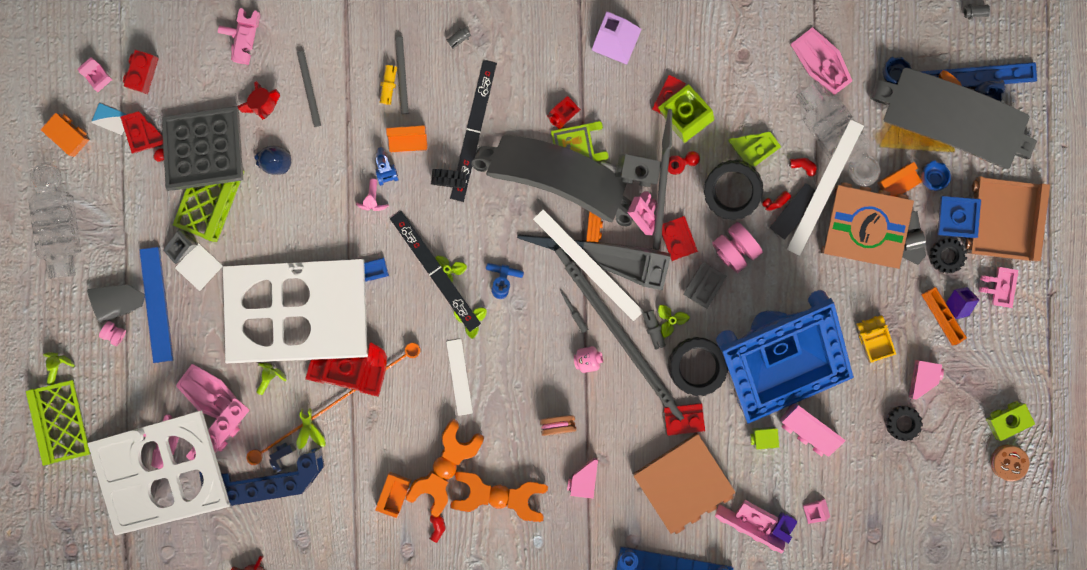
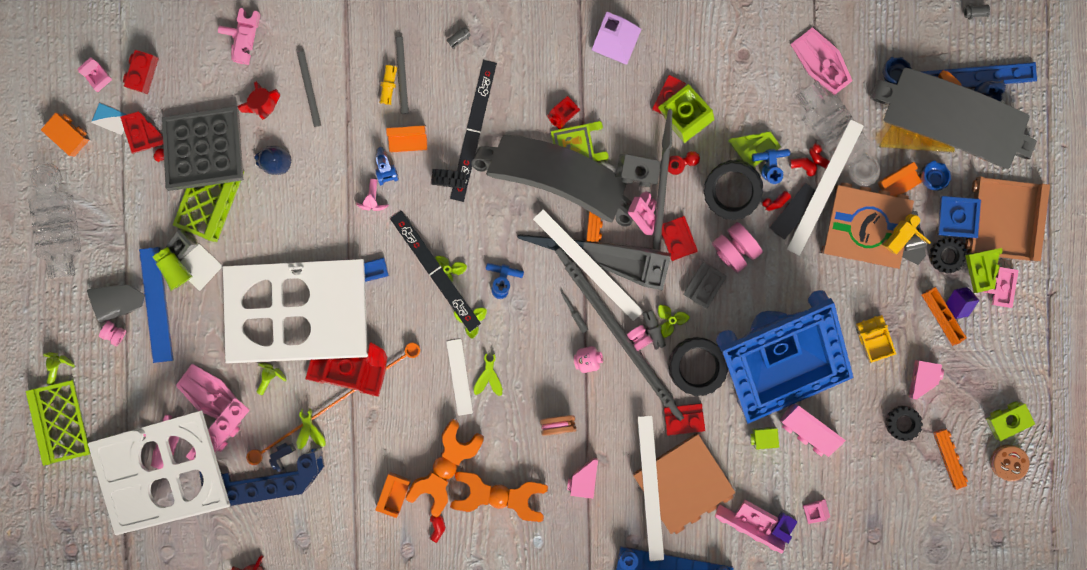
(171, 268): none -> lime plant
(488, 375): none -> lime piece
(639, 337): none -> bright pink wheel
(650, 486): none -> white sticker
(771, 164): none -> blue piece
(817, 157): none -> red arm
(903, 233): none -> yellow piece
(950, 458): none -> orange piece
(983, 269): none -> lime wing

